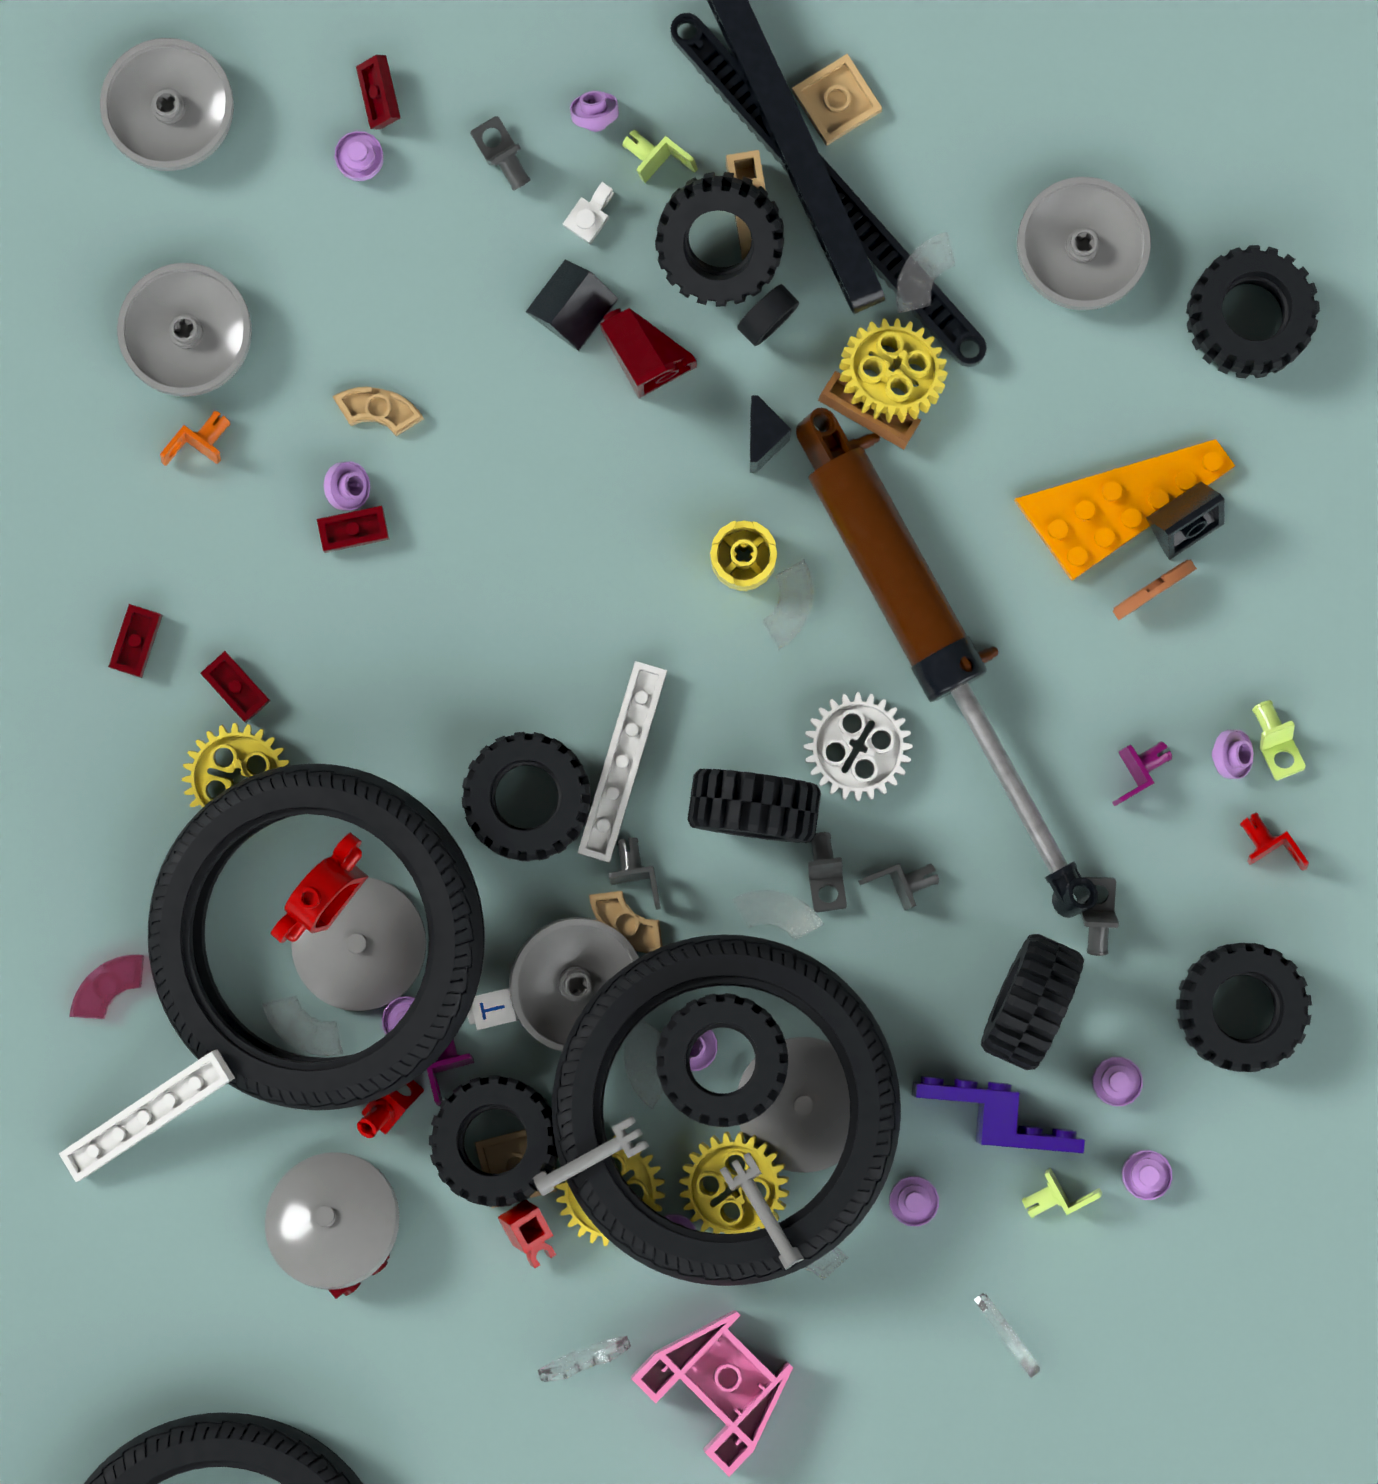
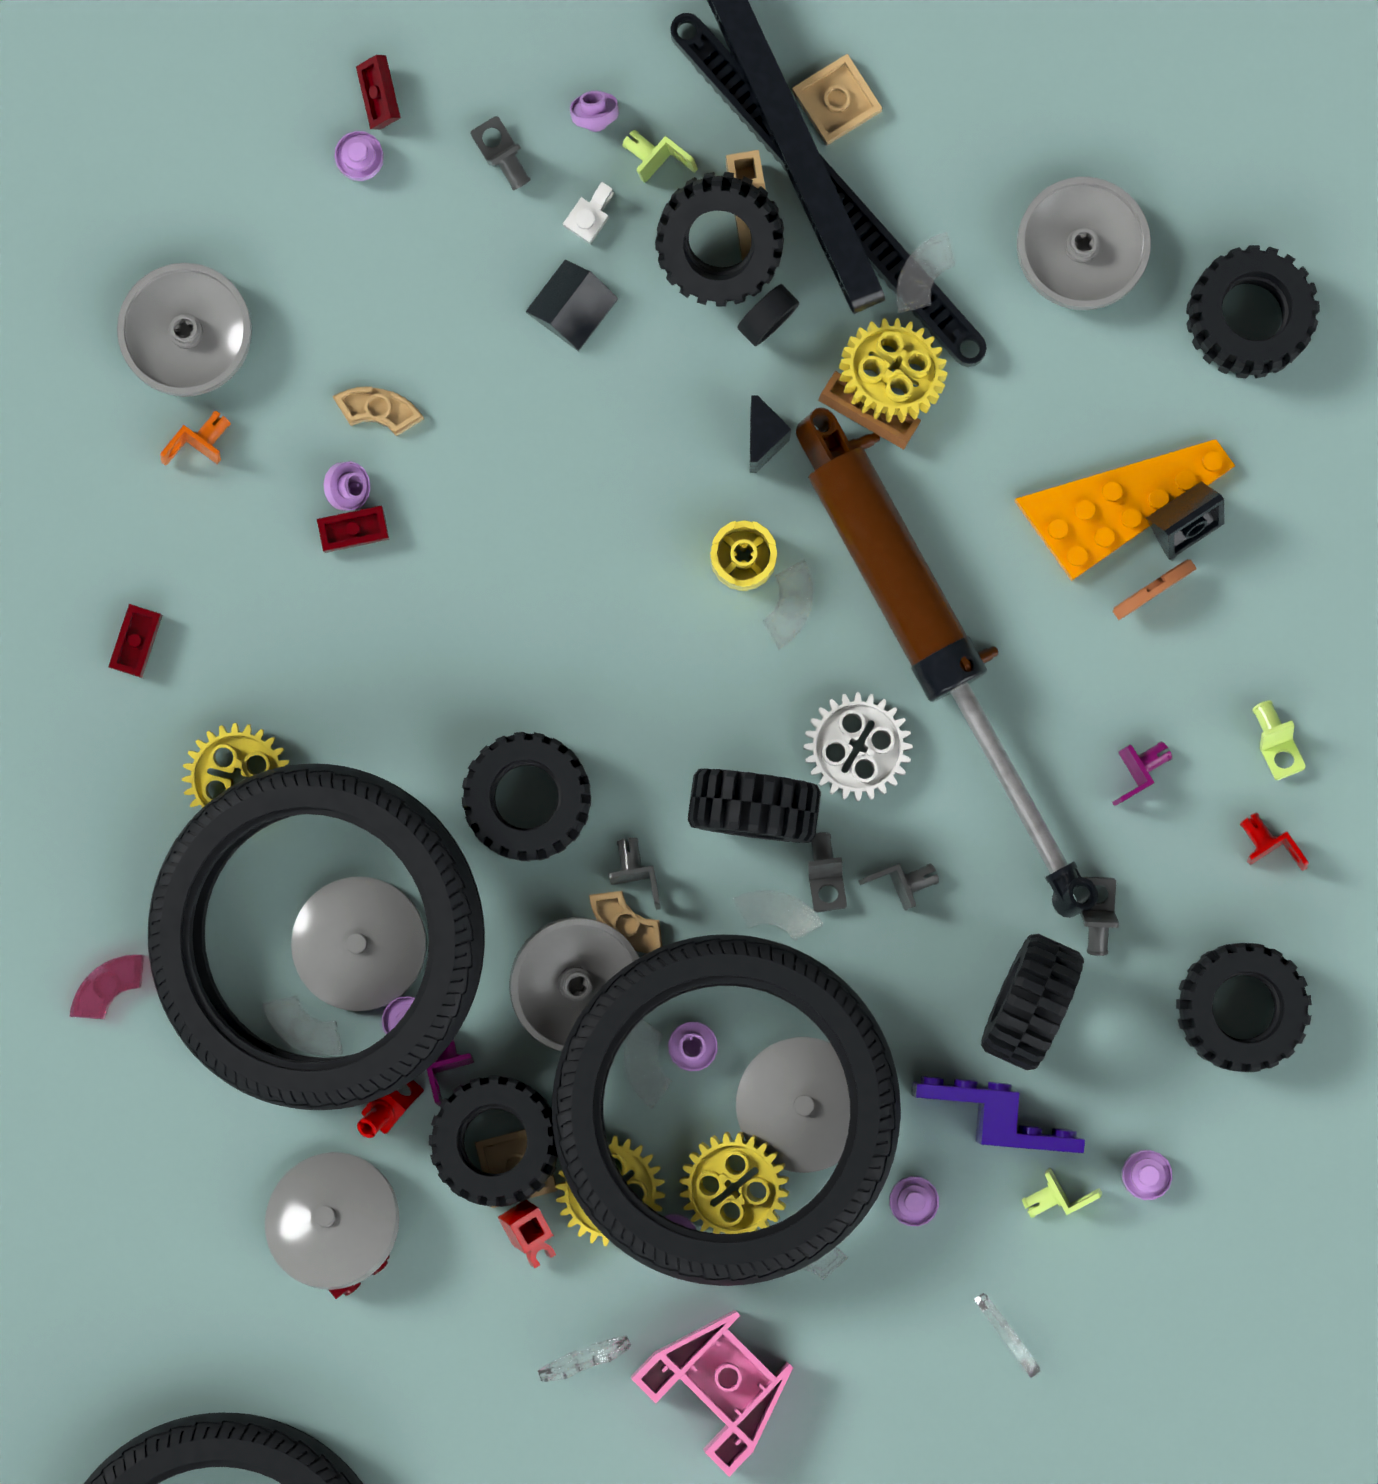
(147, 1115): white plate -> none
(166, 104): light grey dish -> none
(235, 687): dark red plate -> none
(323, 892): red piece -> none
(492, 1009): white brick -> none
(546, 1182): light grey hinge -> none
(622, 762): white plate -> none
(644, 351): dark red slope -> none
(674, 1060): black tyre -> none
(744, 1179): light grey hinge -> none
(1117, 1081): lavender plate -> none
(1233, 754): lavender plate -> none

